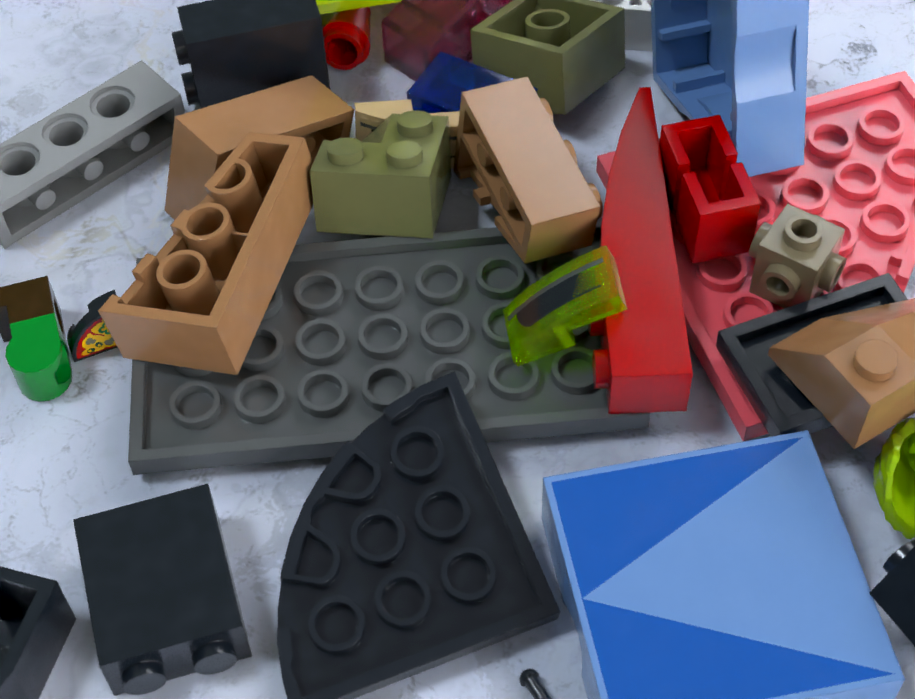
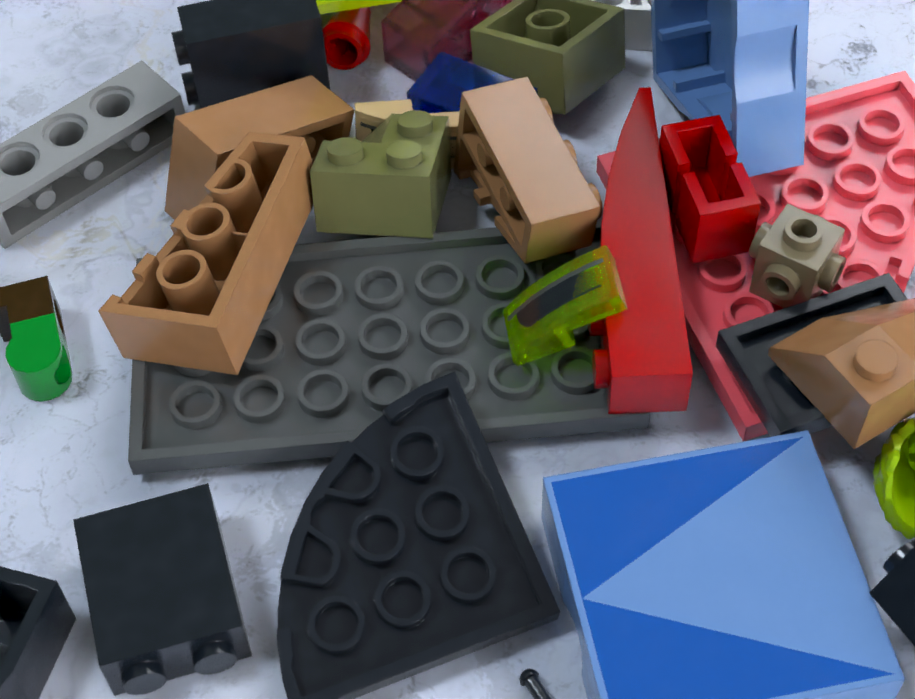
(90, 333): tile -> none

